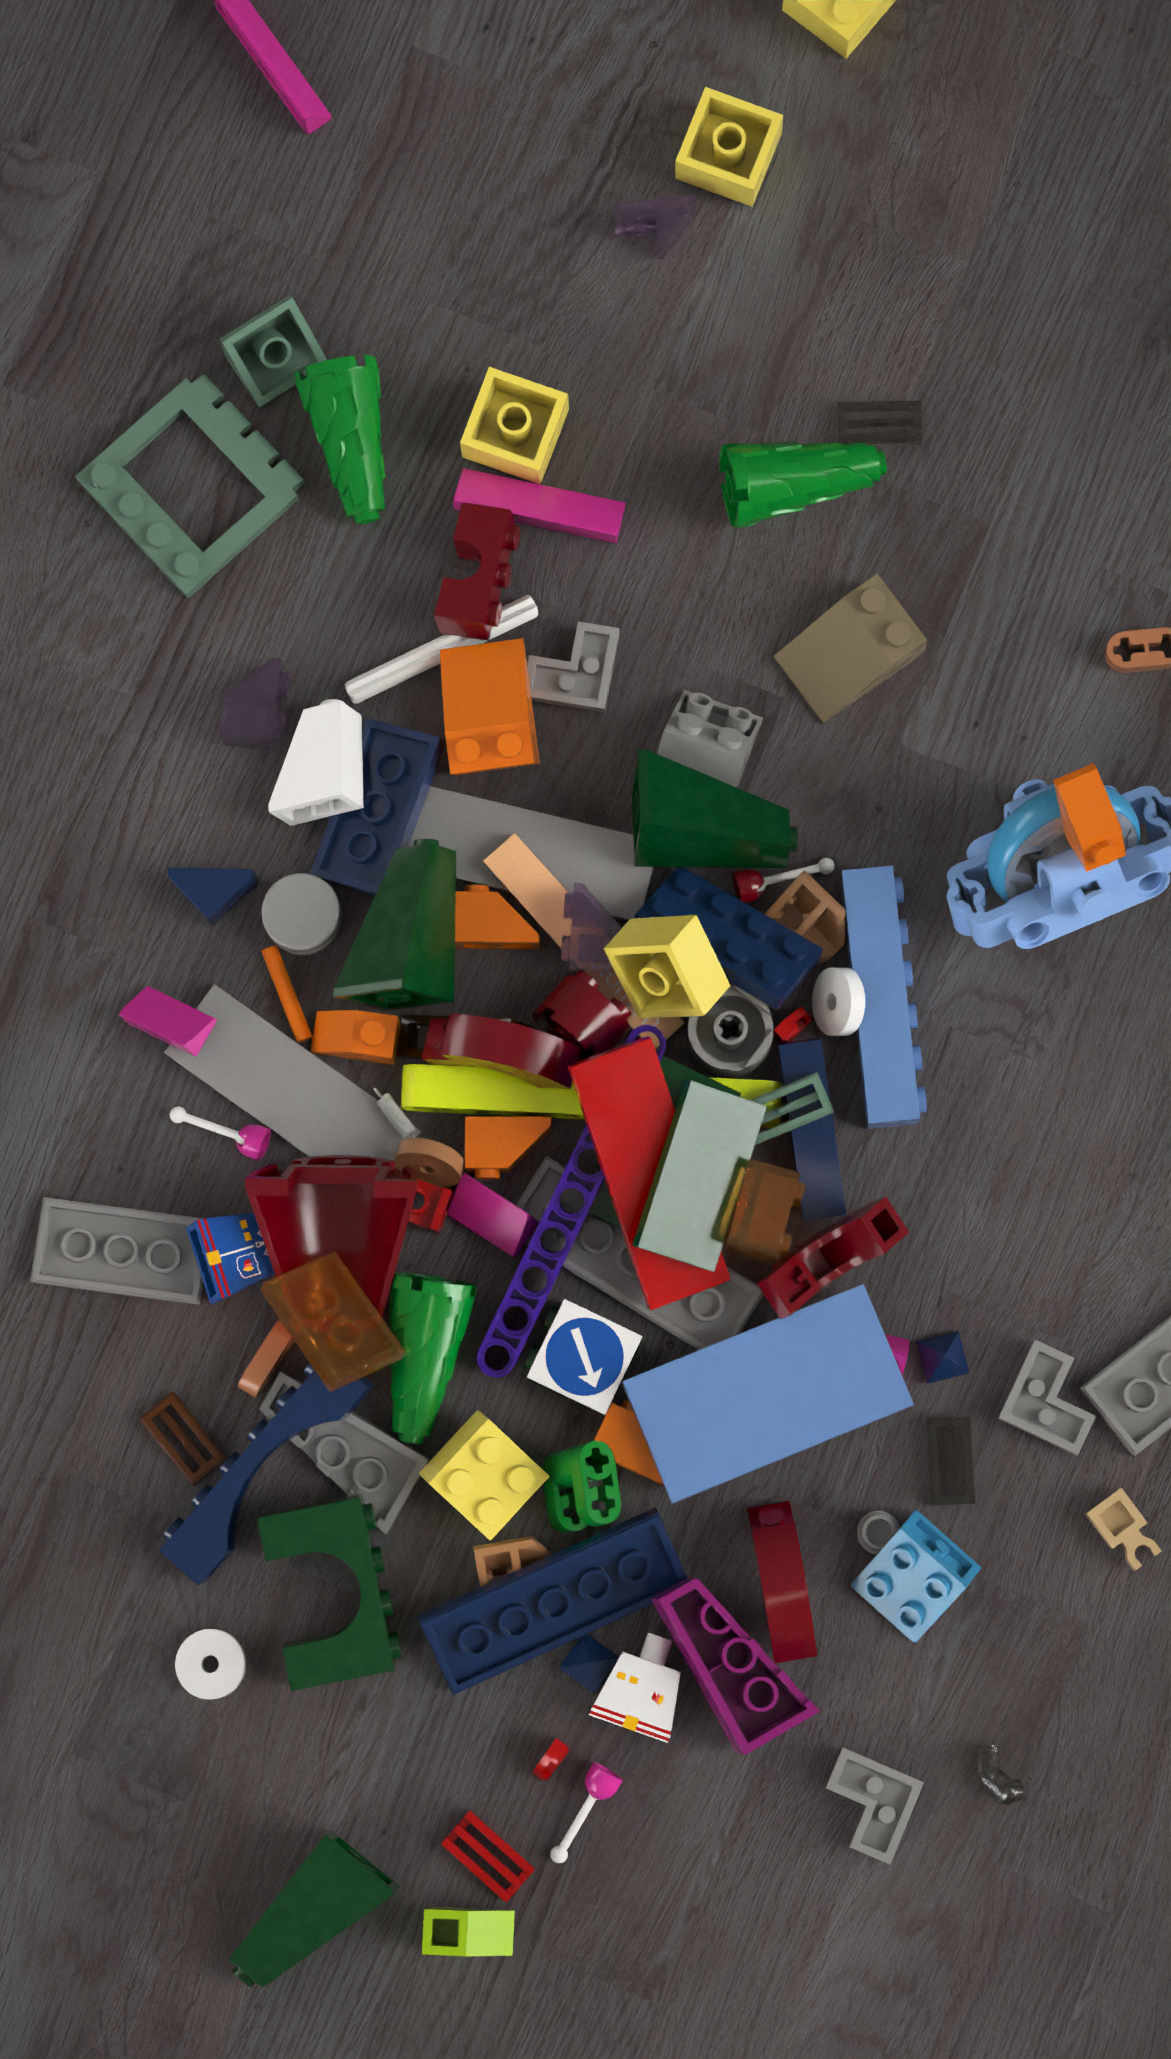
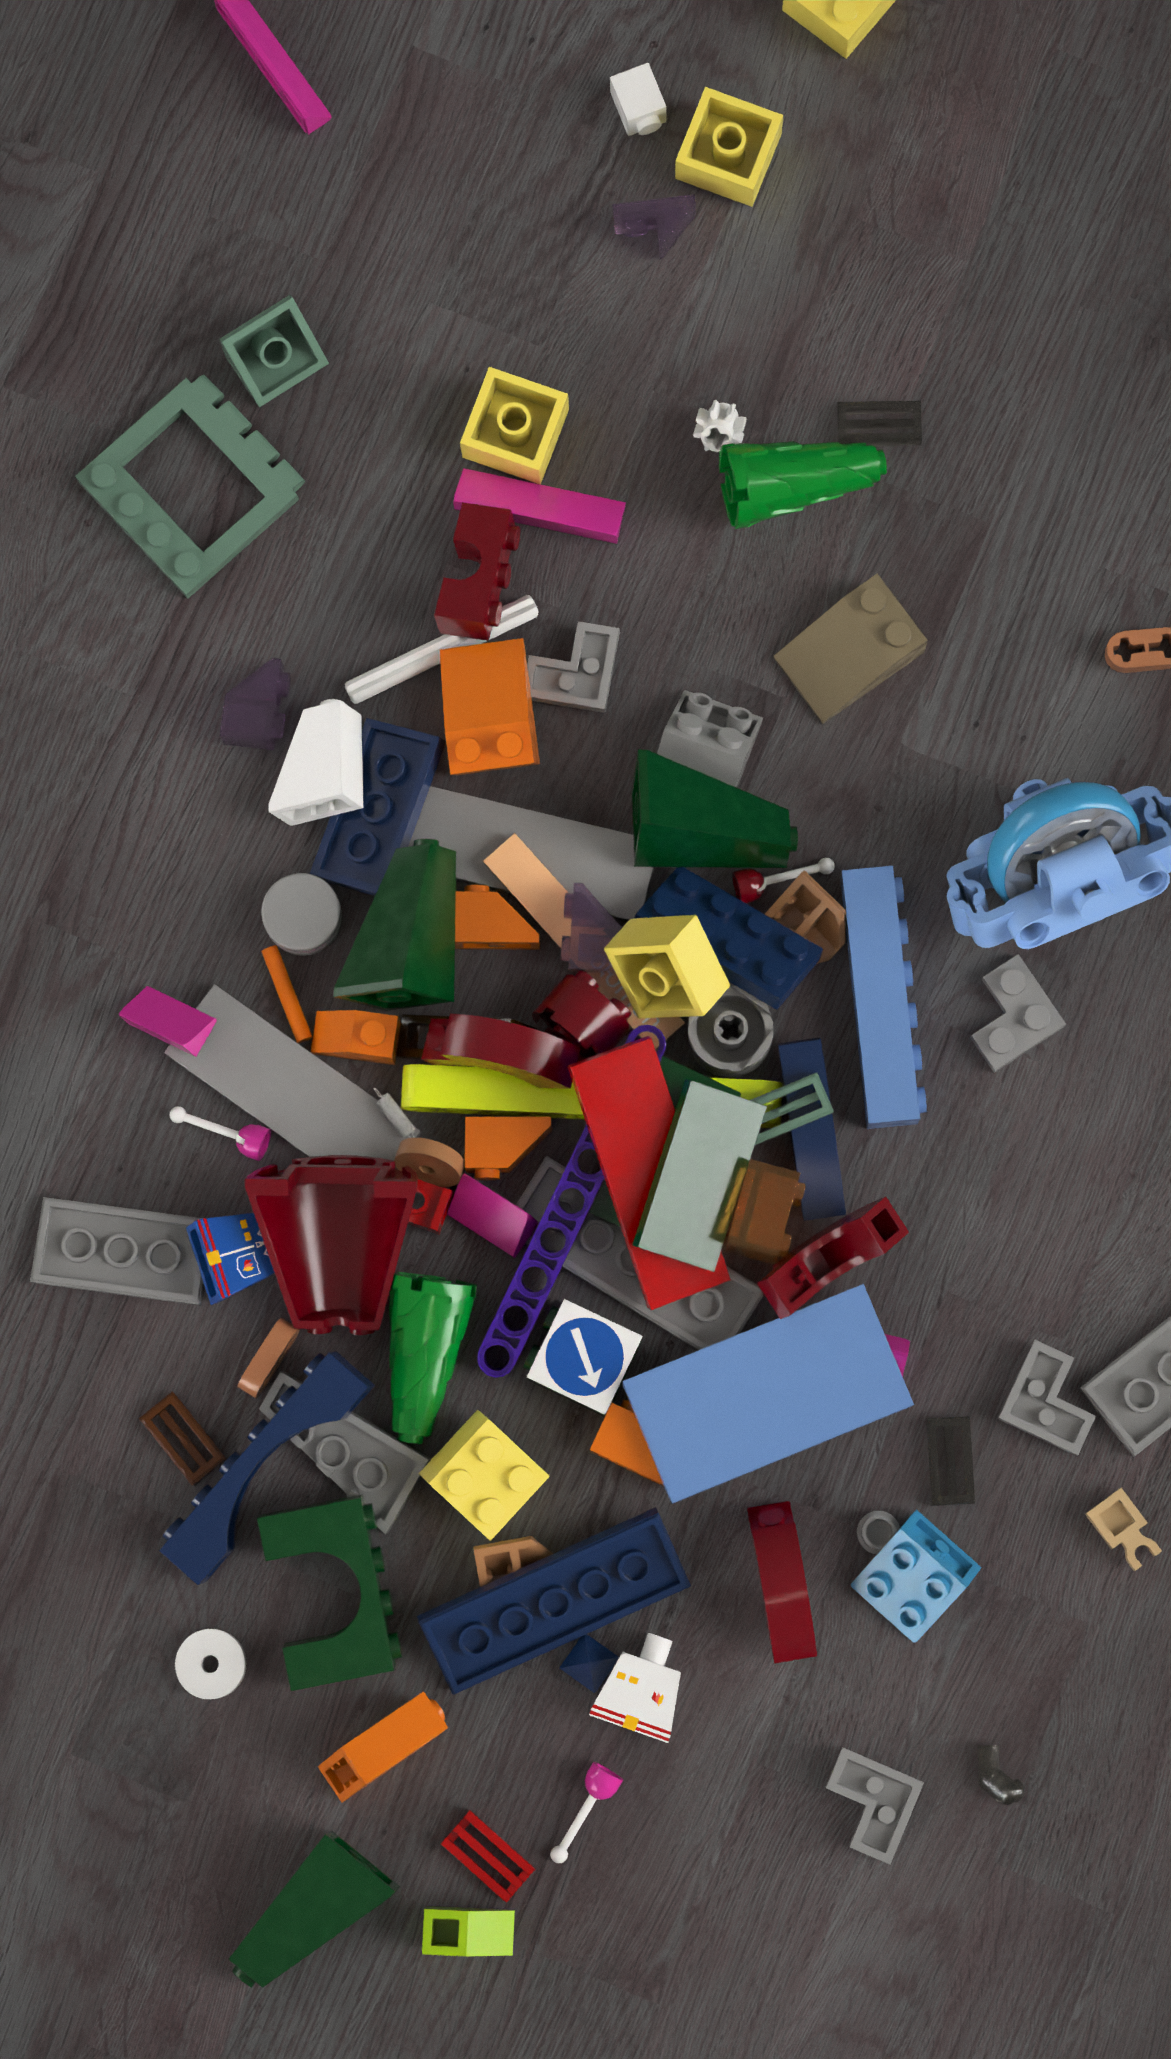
(212, 889): dark blue slope -> none
(332, 1321): clear orange tile -> none
(347, 425): green cone -> none
(383, 1746): none -> orange slope
(551, 1760): red tile -> none
(575, 1469): green connector -> none
(638, 100): none -> white brick
(719, 426): none -> white gear
(734, 1673): magenta wedge -> none
(792, 1025): red tile -> none
(838, 1001): white piece -> none
(942, 1357): dark blue slope -> none
(1027, 1015): none -> light grey plate
(1089, 818): orange slope -> none

